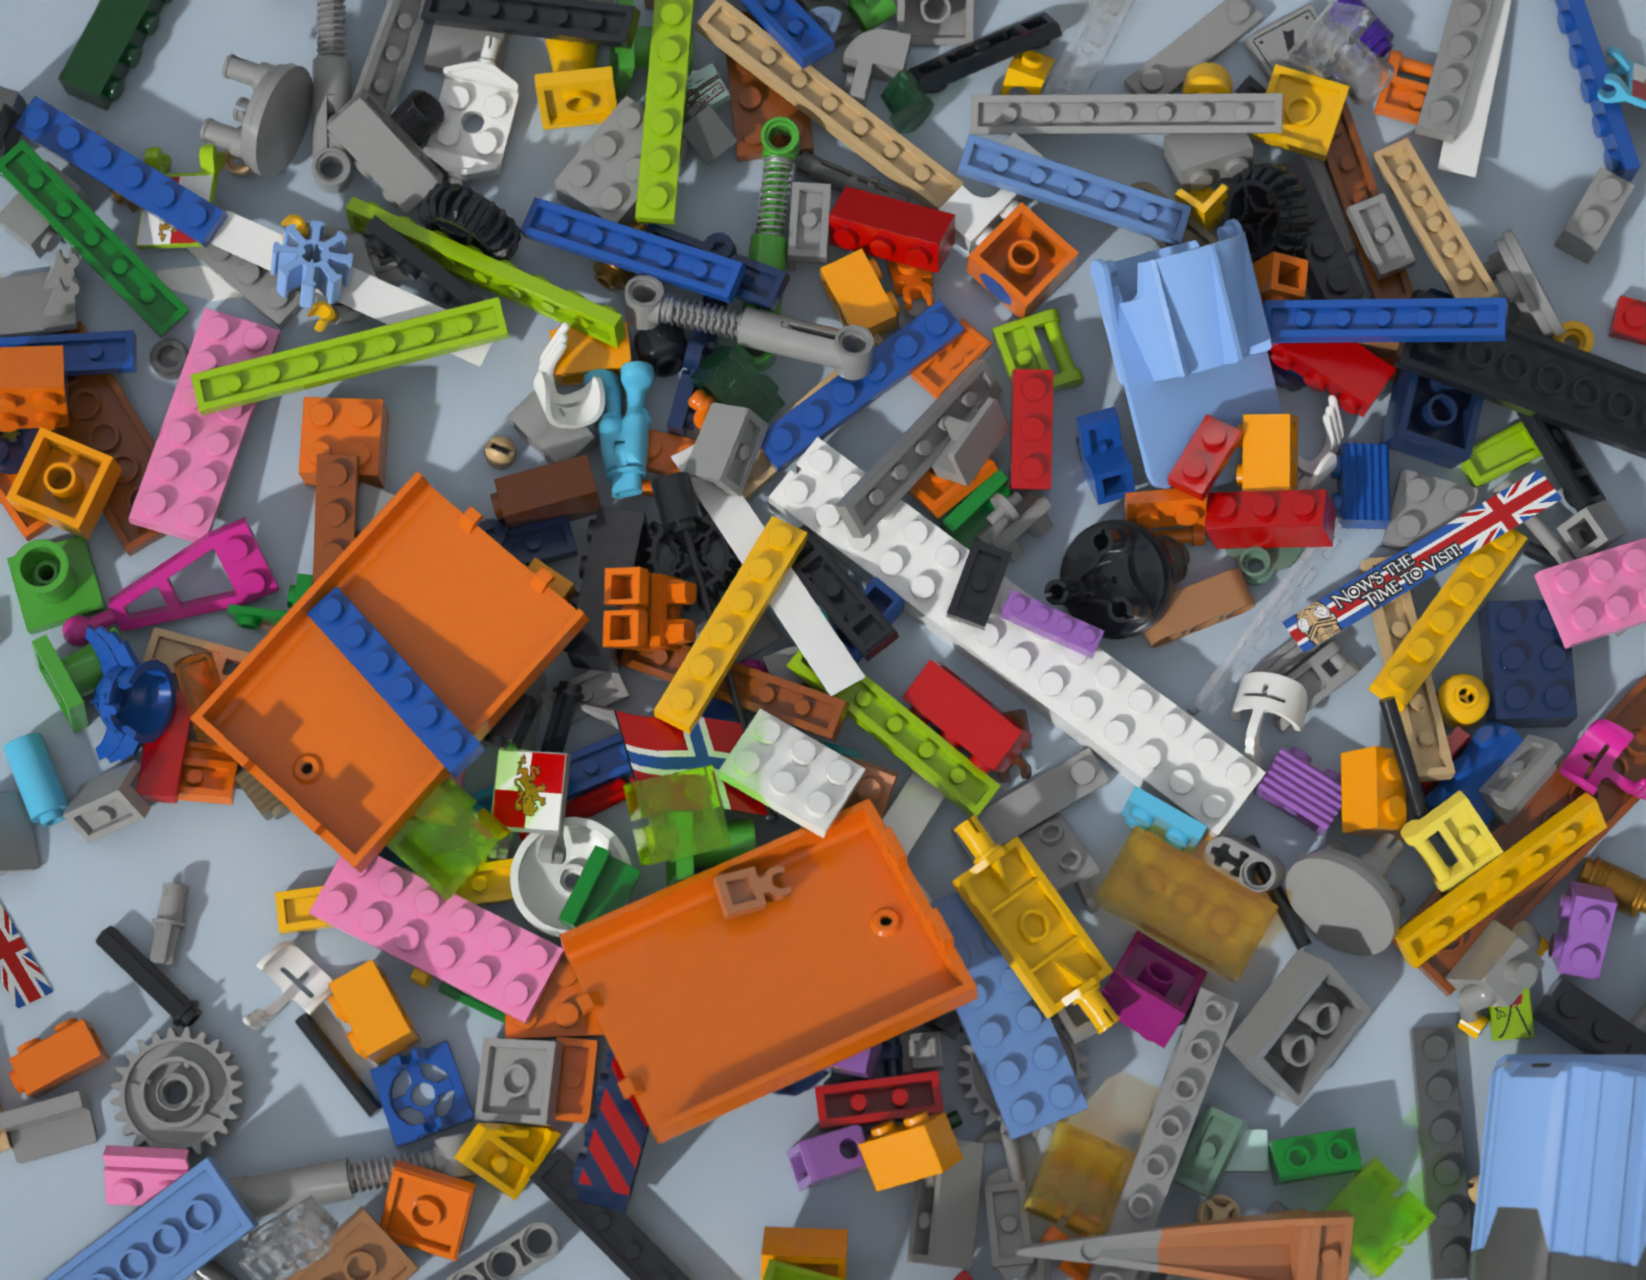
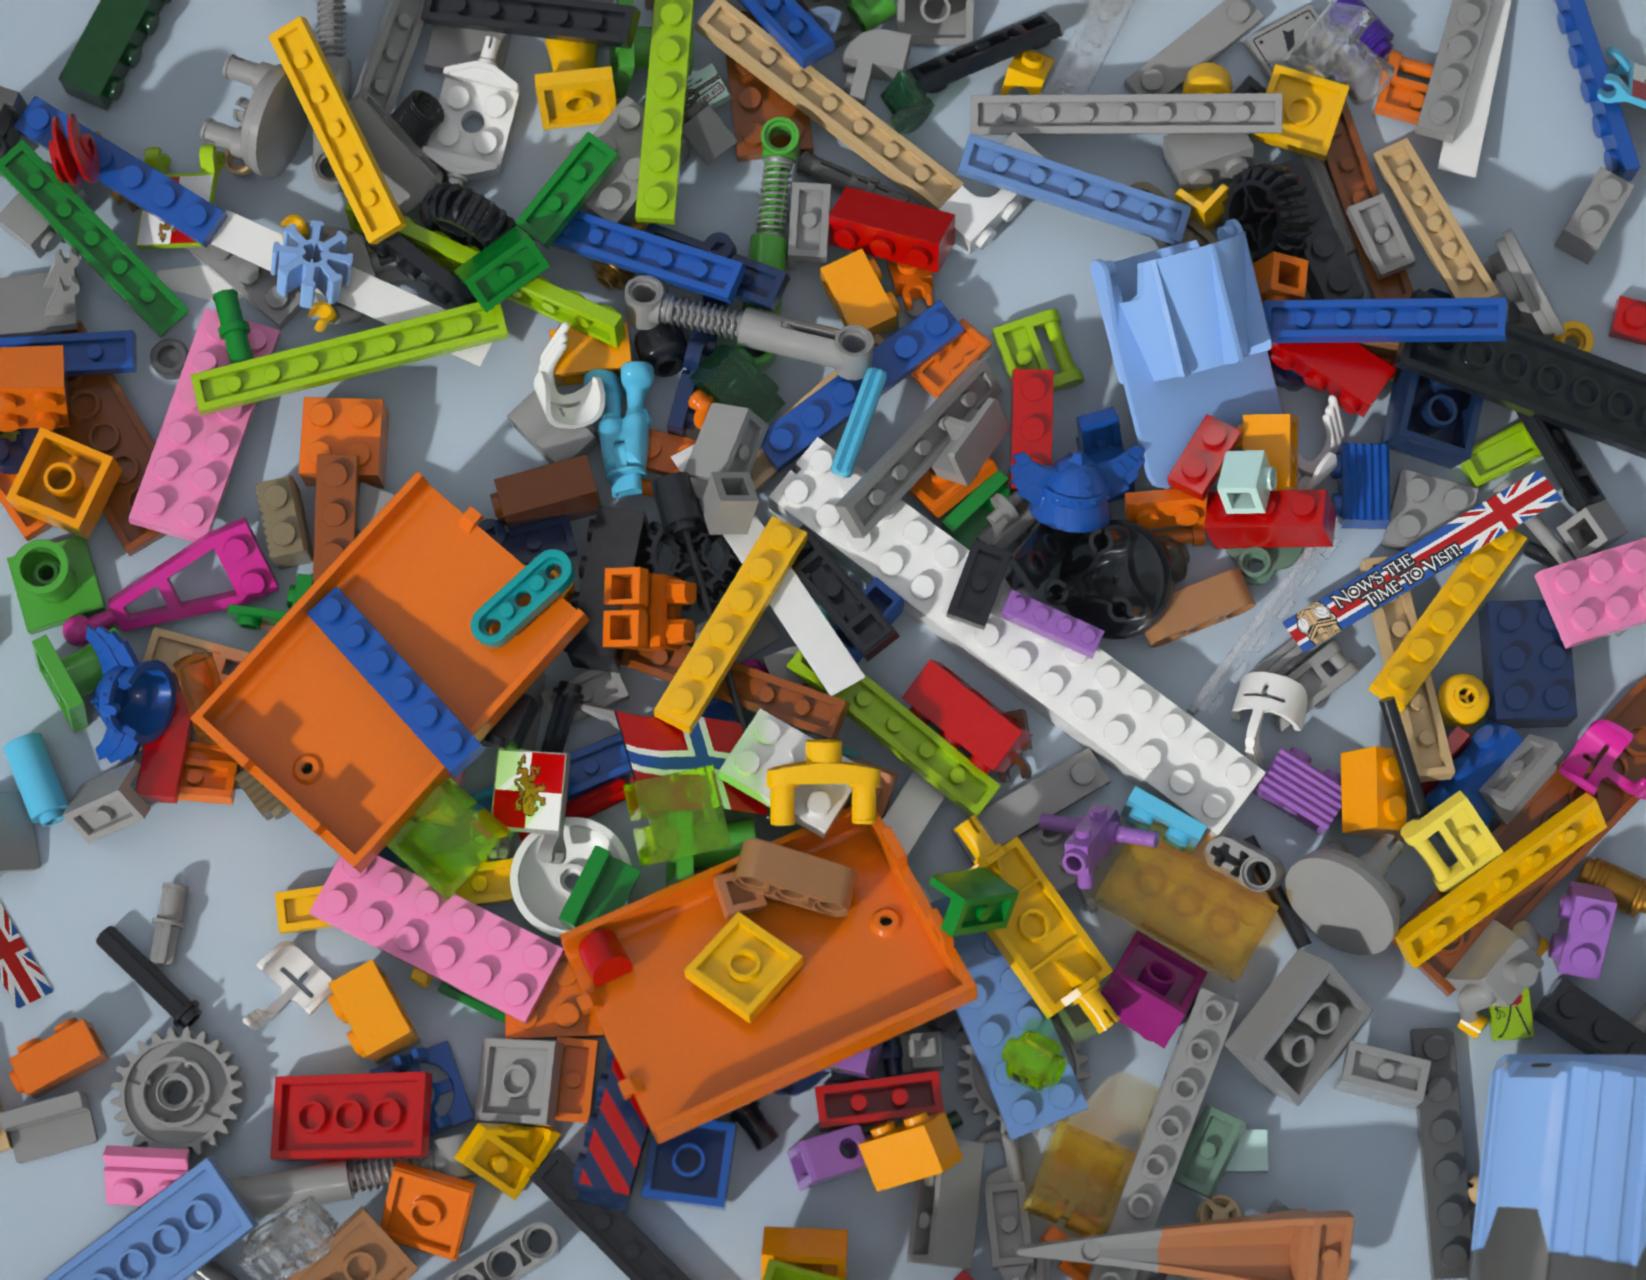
(73, 156): none -> red piece
(233, 327): none -> green pin
(284, 522): none -> dark tan brick
(337, 130): none -> yellow plate
(338, 1064): black bar -> none
(351, 1116): none -> red plate
(496, 458): tan hinge -> none
(502, 268): none -> green panel
(531, 581): none -> teal plate
(567, 190): none -> green plate
(604, 957): none -> red brick
(691, 1166): none -> blue brick
(729, 503): none -> light grey brick
(744, 967): none -> yellow plate
(755, 1125): none -> black pin
(795, 877): none -> medium nougat beam
(822, 766): none -> yellow connector
(859, 422): none -> medium azure axle
(977, 901): none -> green panel
(1022, 261): orange brick -> none
(1034, 1060): none -> clear neon green head
(1038, 556): none -> black bracket
(1074, 489): none -> blue helmet
(1093, 839): none -> medium lavender piece
(1246, 482): none -> light aqua brick
(1314, 1156): green brick -> none
(1379, 1217): clear neon green piece -> none
(1383, 1075): none -> light grey panel

